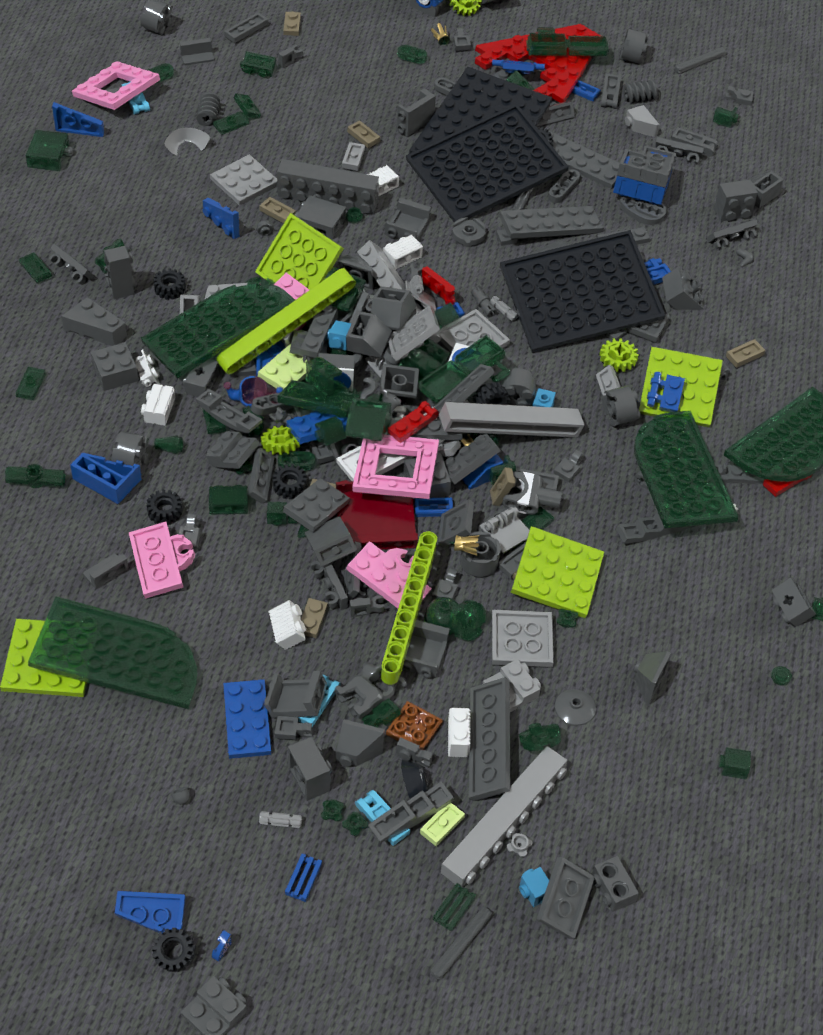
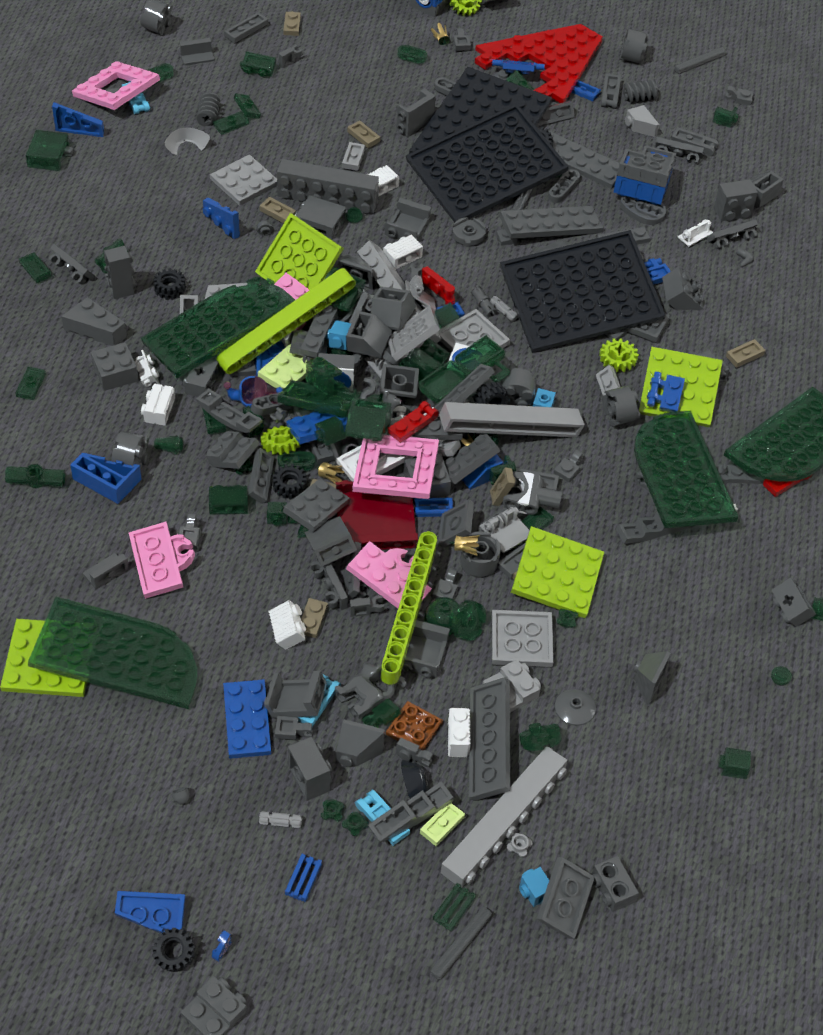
(161, 499): black tyre -> none
(329, 471): none -> pearl gold piece
(551, 44): clear green piece -> none
(696, 233): none -> white hinge

